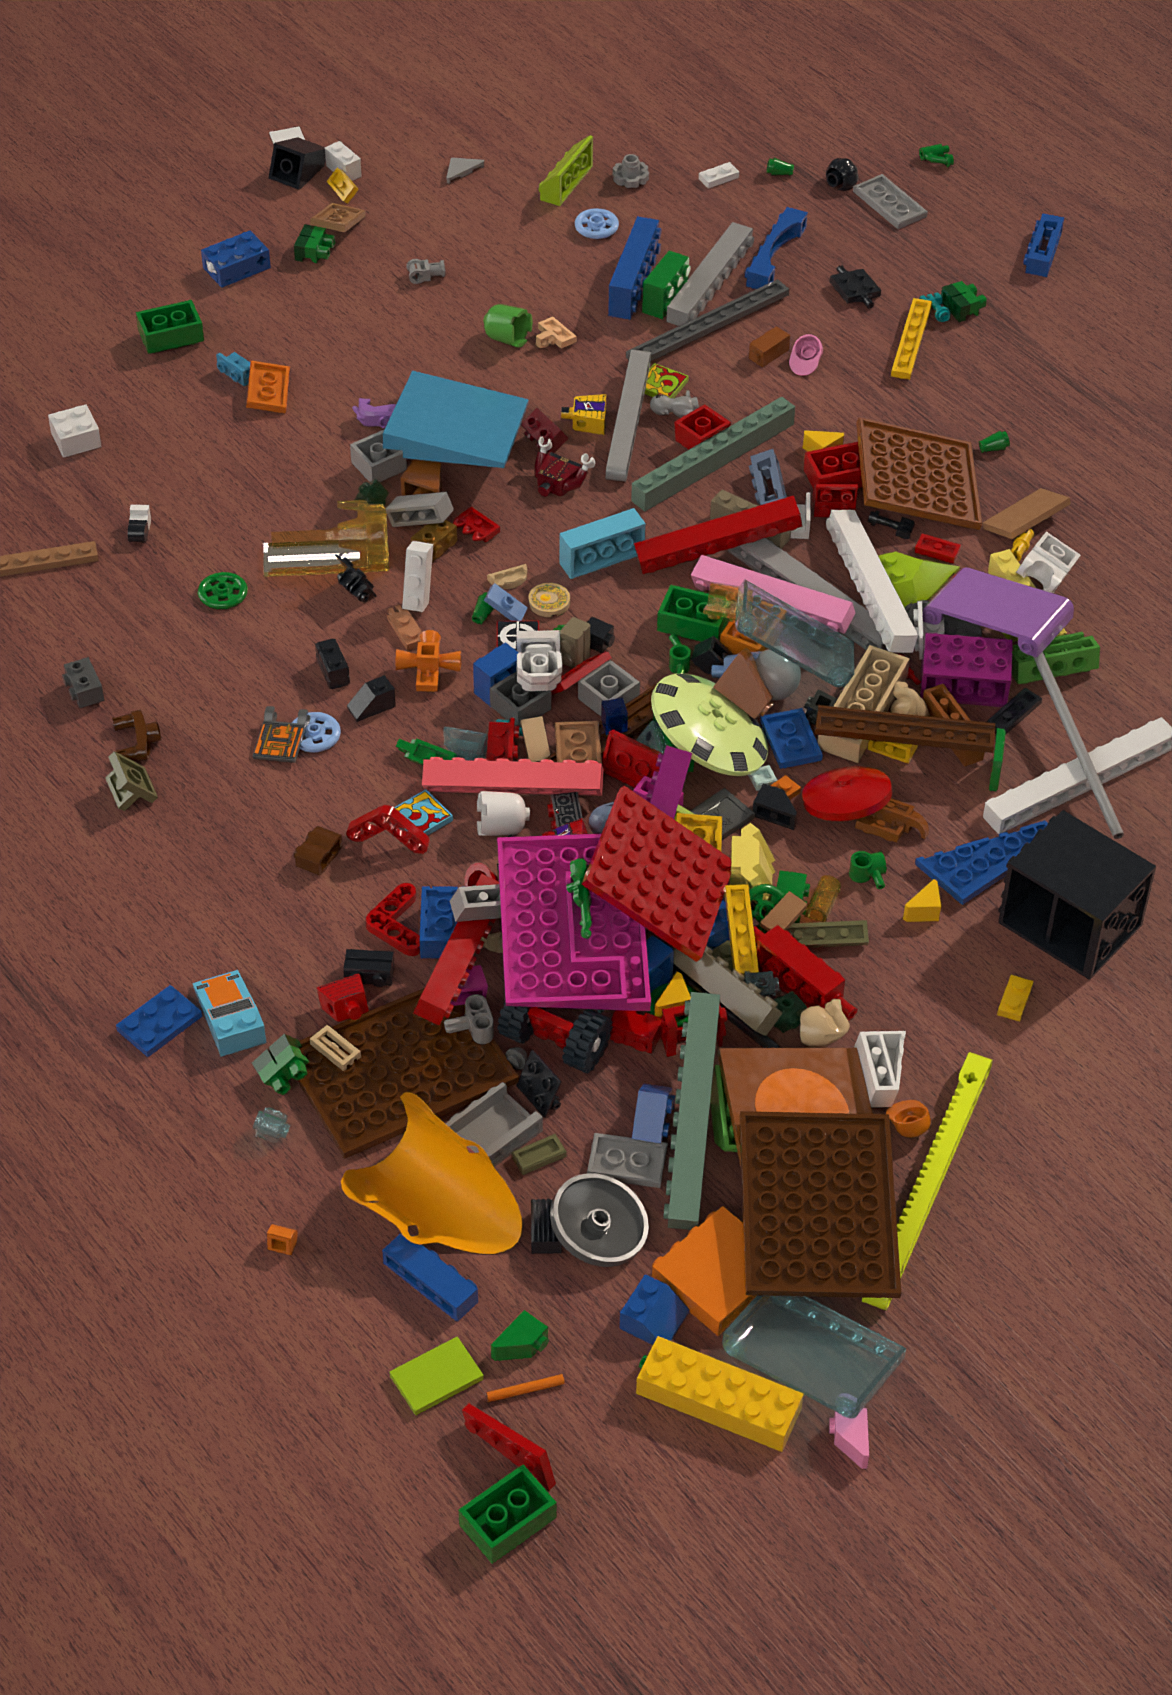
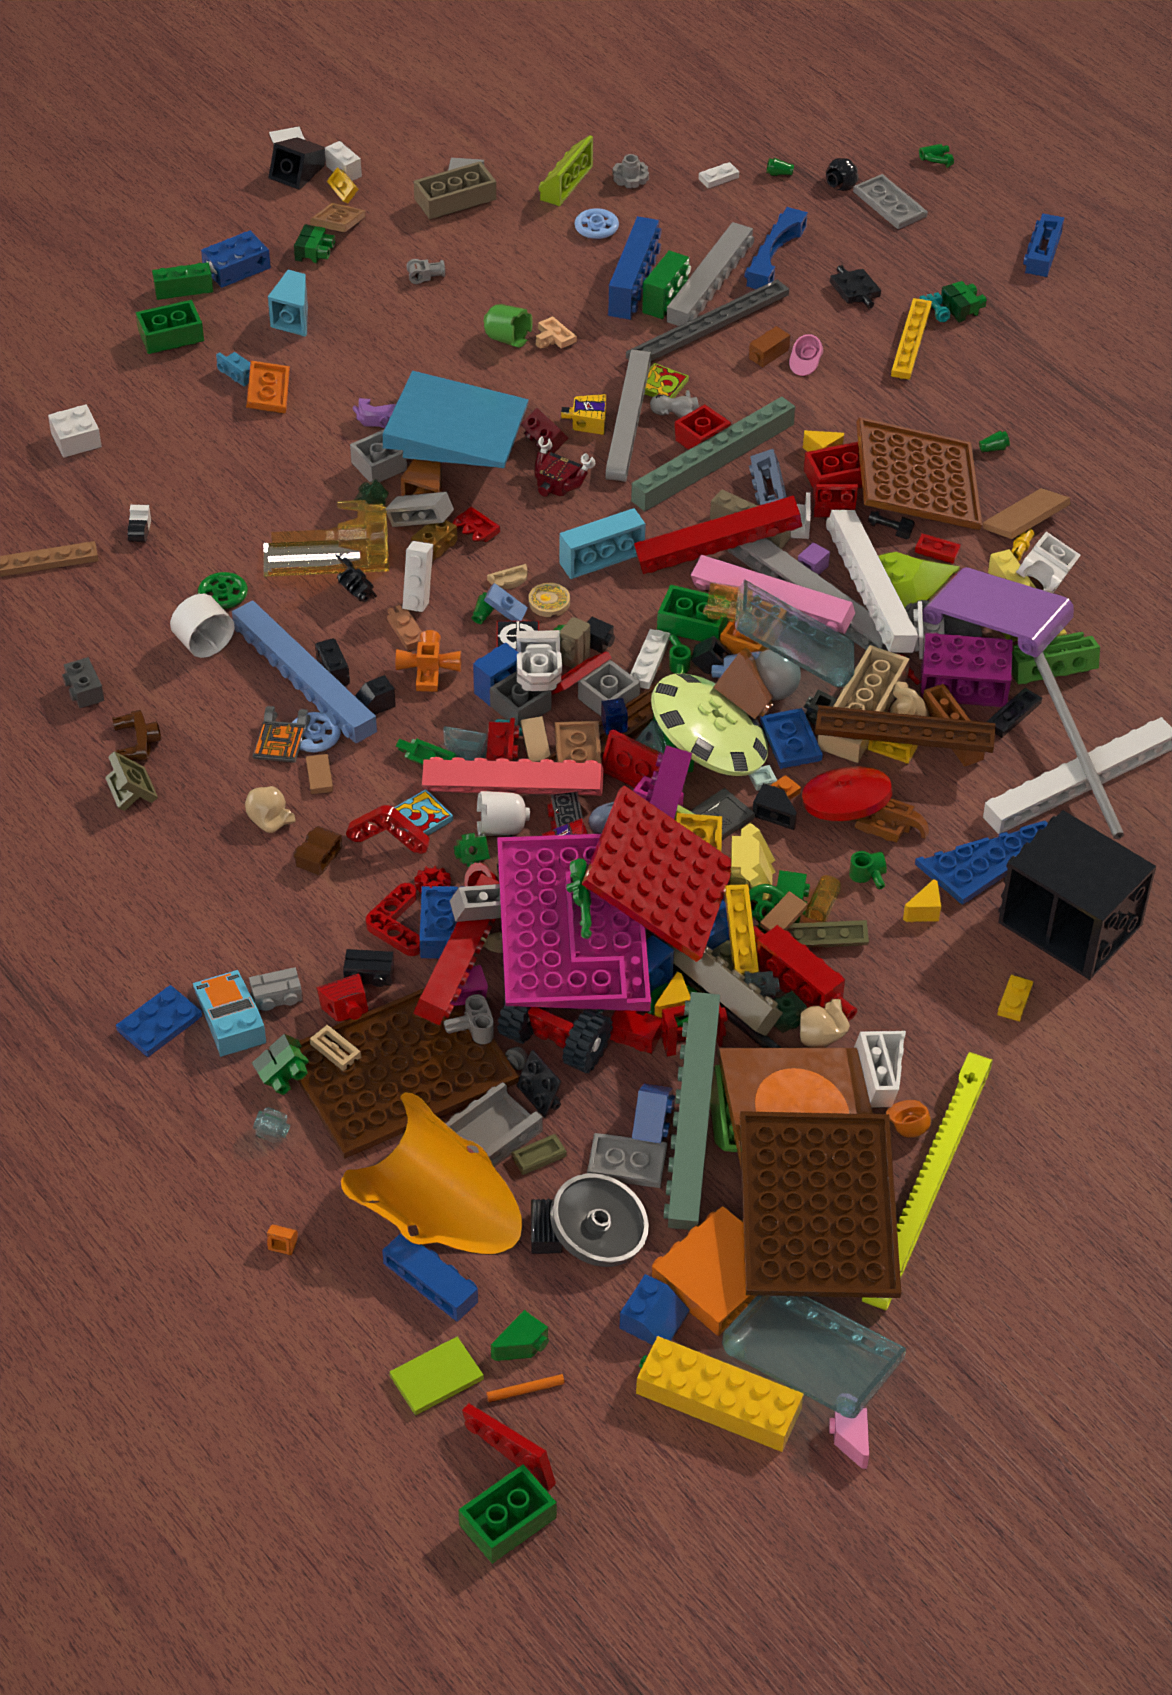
(182, 281): none -> green brick
(202, 625): none -> white piece
(267, 809): none -> tan piece
(276, 989): none -> light grey brick
(289, 304): none -> medium azure slope
(304, 672): none -> medium blue brick
(319, 774): none -> medium nougat tile
(421, 879): none -> red gear
(455, 190): none -> dark tan brick
(479, 852): none -> green brick
(650, 657): none -> white plate
(815, 558): none -> medium lavender brick
(997, 759): green tile -> none

